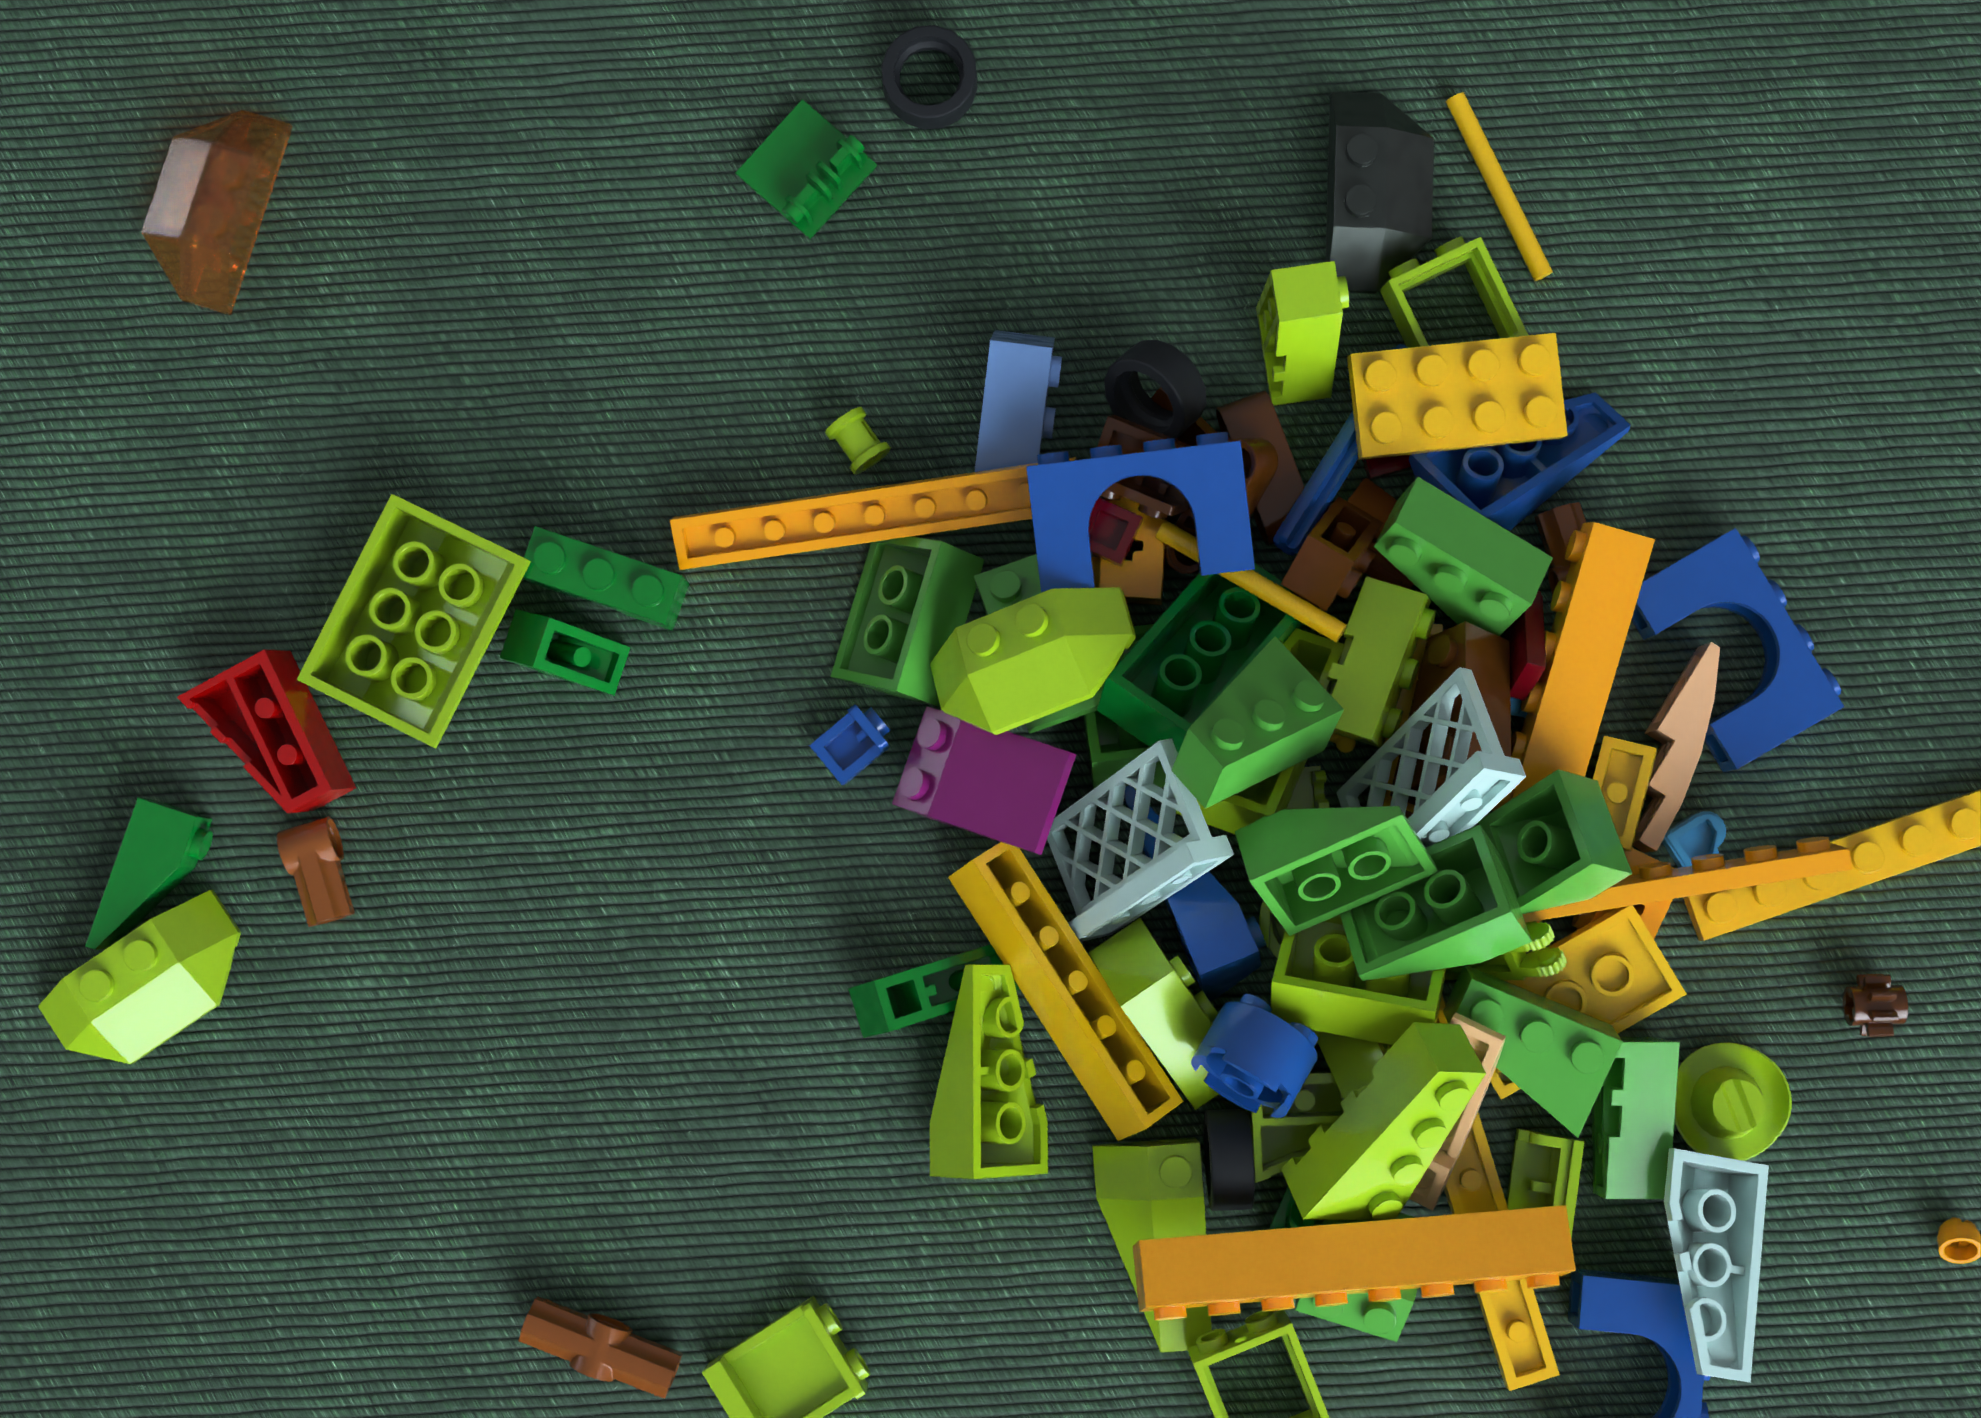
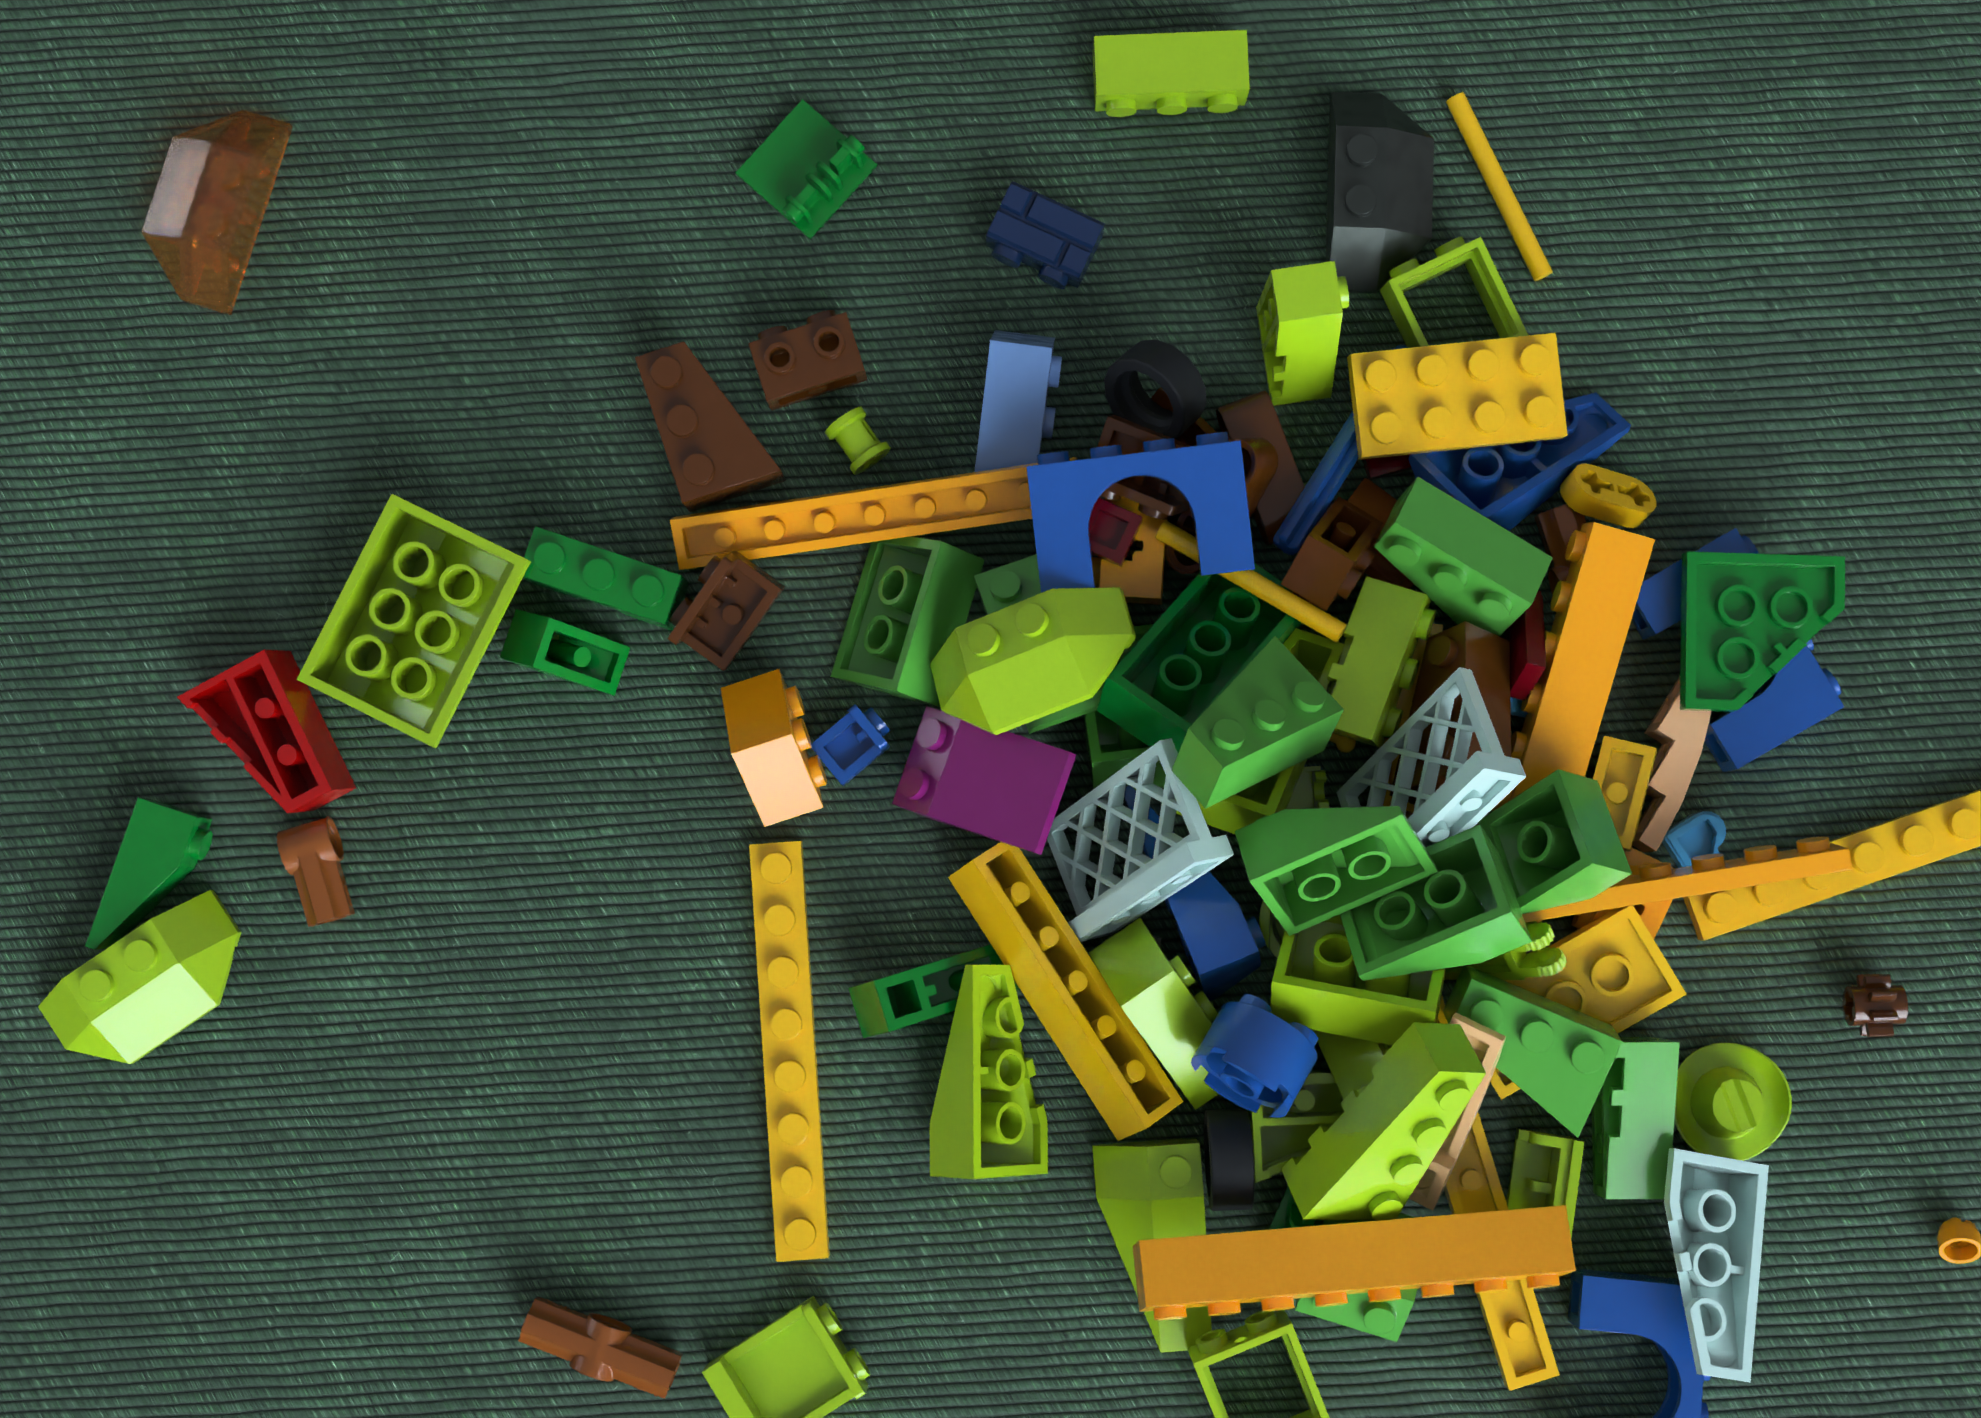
(702, 433): none -> reddish brown wedge
(726, 608): none -> reddish brown bracket
(772, 747): none -> light orange brick
(789, 1051): none -> yellow plate
(807, 359): none -> reddish brown brick
(924, 39): black tyre -> none
(1044, 236): none -> dark blue brick
(1170, 72): none -> lime brick
(1607, 495): none -> yellow beam
(1749, 620): none -> green plate

